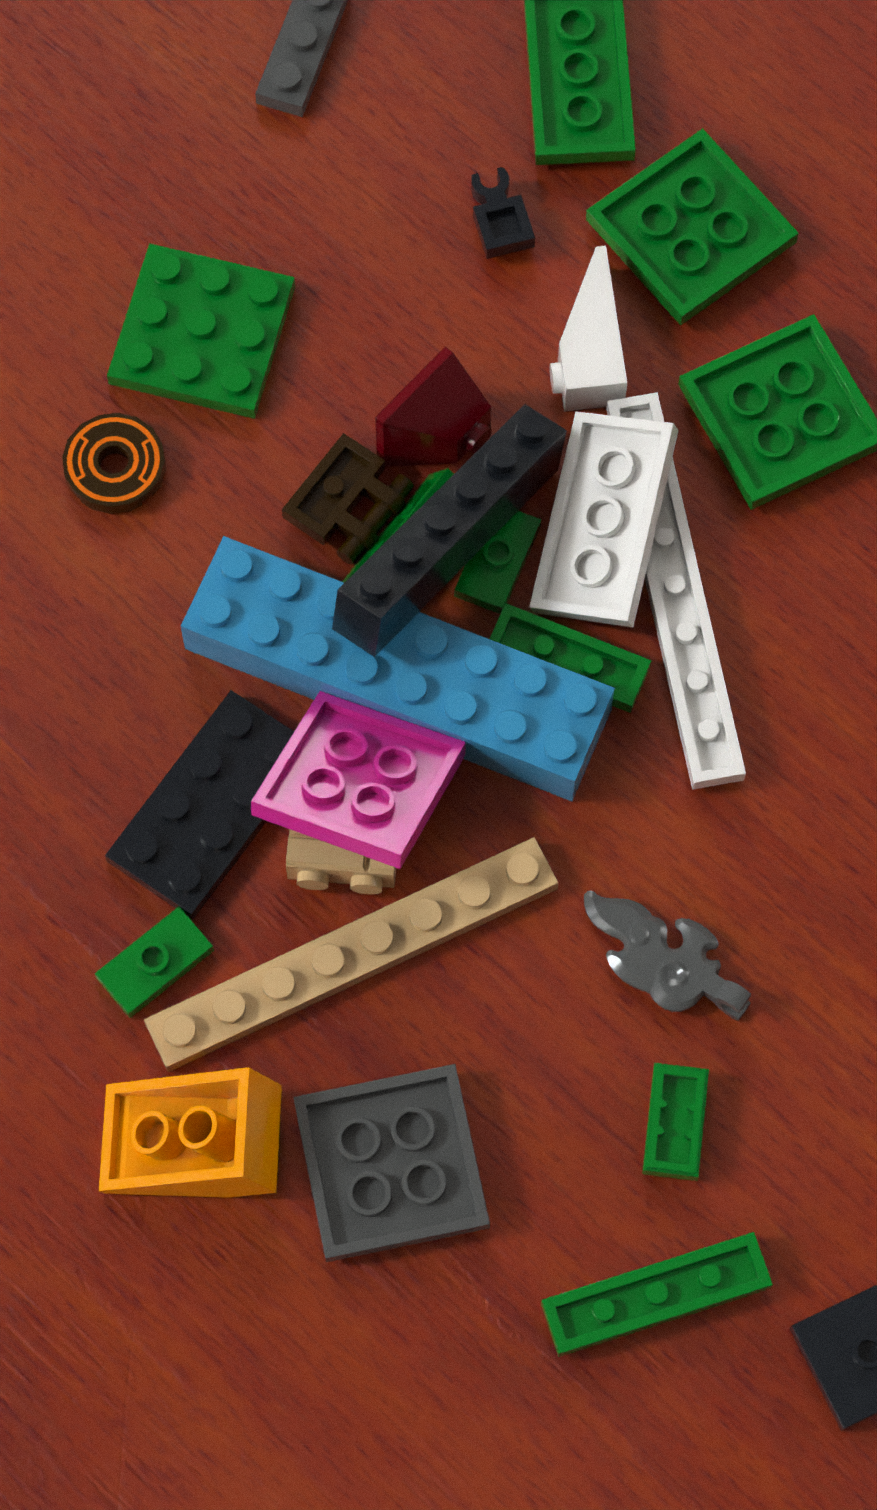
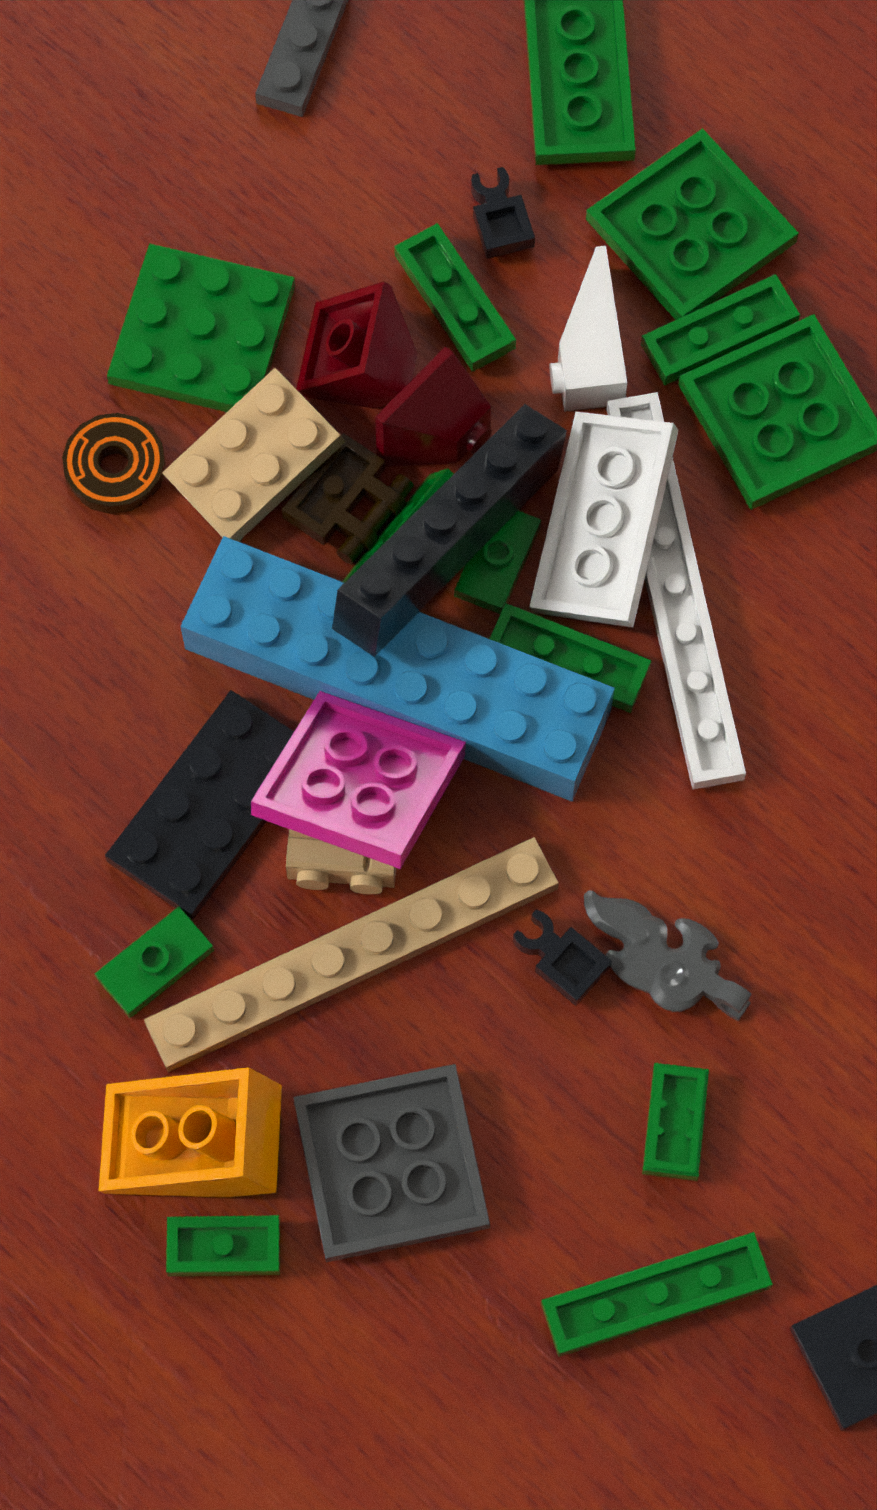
(223, 1245): none -> green plate
(253, 456): none -> tan plate
(357, 349): none -> dark red slope
(455, 297): none -> green plate
(567, 962): none -> black plate
(719, 328): none -> green plate

